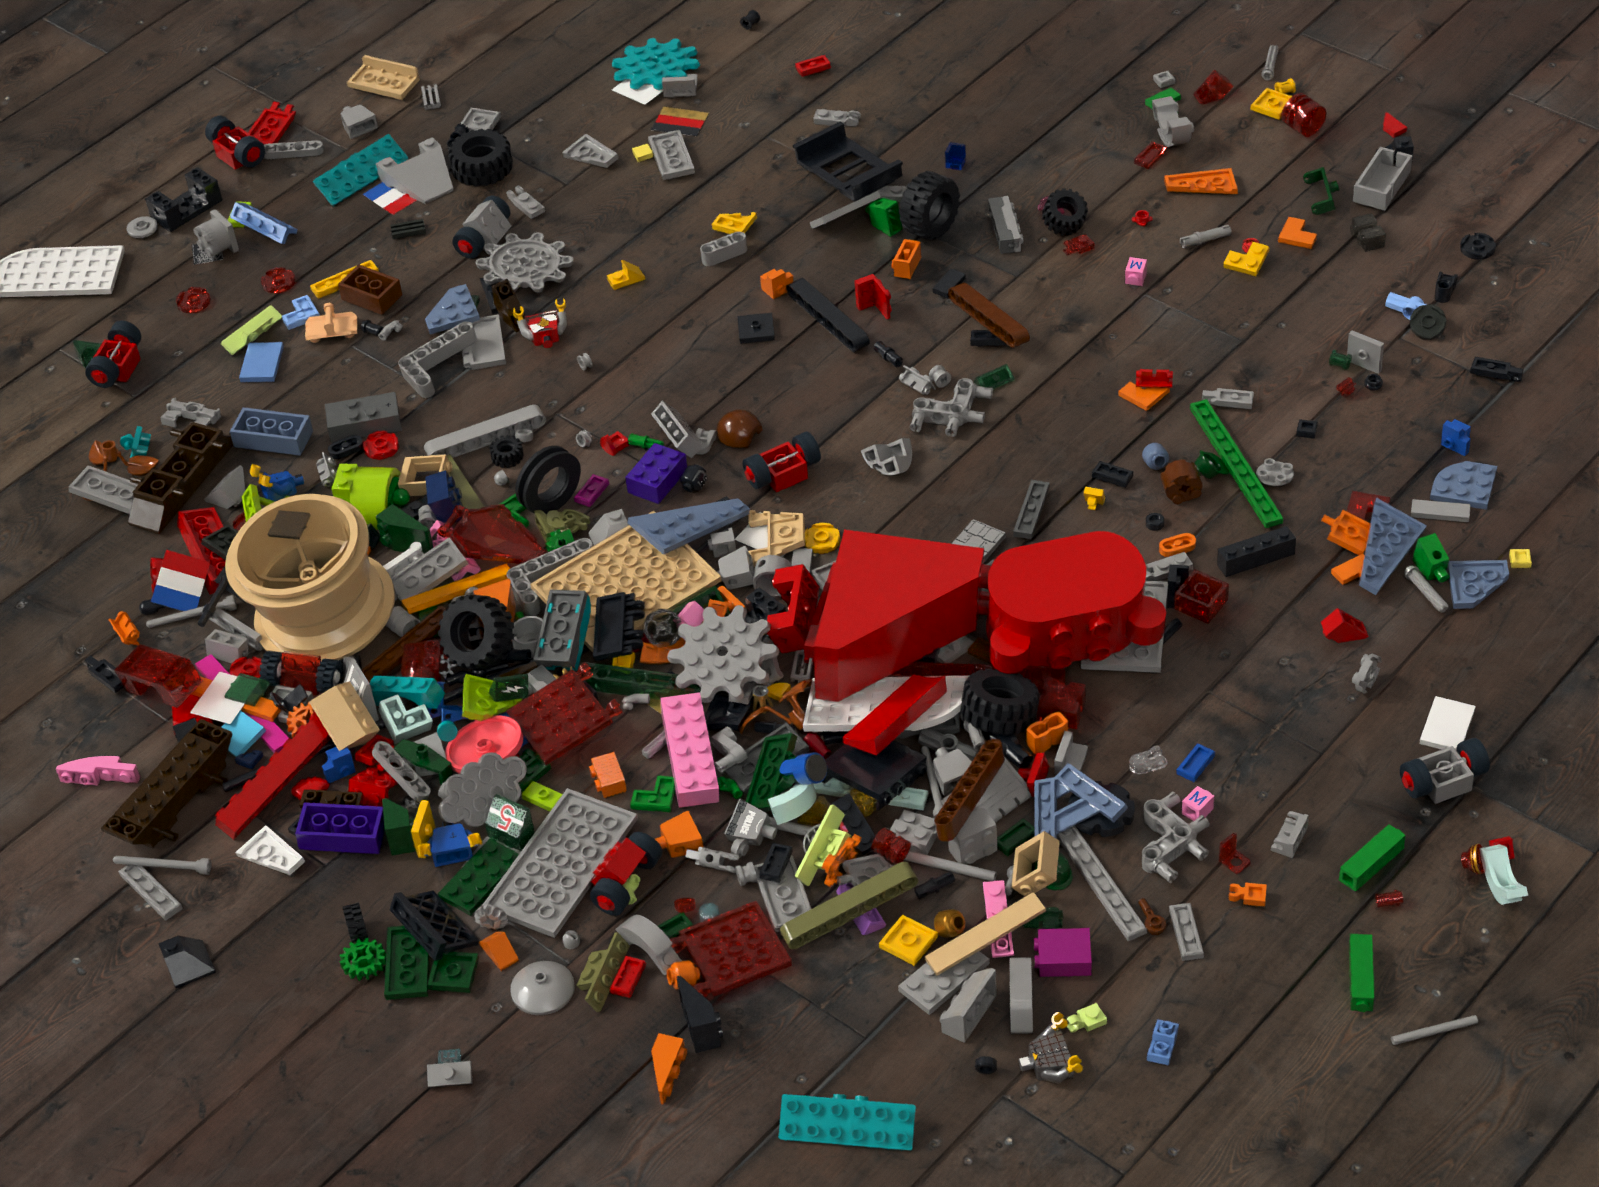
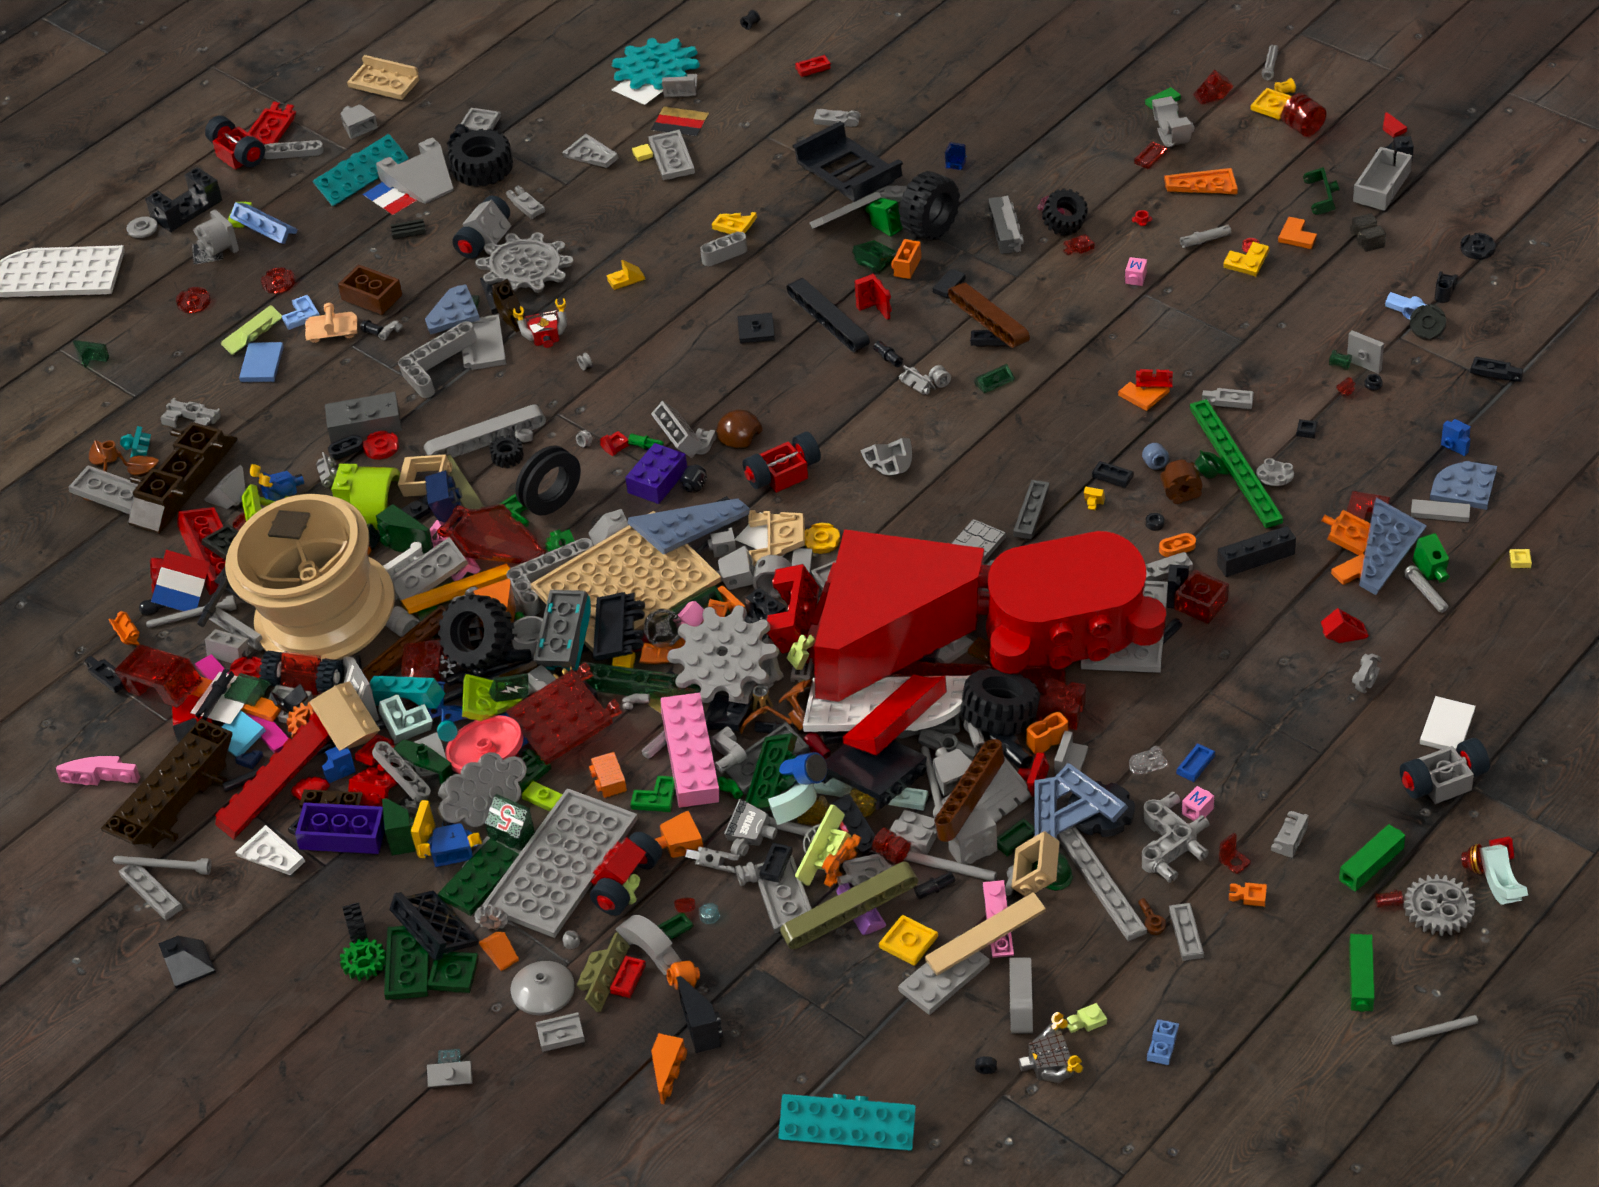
(116, 356): brick -> none
(218, 688): none -> black pin
(271, 431): sand blue brick -> none
(330, 284): yellow tile -> none
(397, 495): green tile -> none
(426, 516): light grey wheel -> none
(429, 90): light grey tile -> none
(500, 478): light grey hinge -> none
(557, 520): olive piece -> none
(560, 1032): none -> light grey plate
(591, 490): magenta plate -> none
(733, 949): clear red plate -> none
(775, 282): orange brick -> none
(777, 690): yellow tile -> none
(798, 653): none -> yellowish green plate
(873, 255): none -> clear green slope
(949, 923): pearl gold head -> none
(953, 412): light grey pin -> none
(969, 1005): light grey slope -> none
(1049, 917): clear green hinge -> none
(1063, 952): magenta brick -> none
(1164, 79): light grey tile -> none
(1439, 905): none -> light grey gear
(1475, 580): sand blue plate -> none

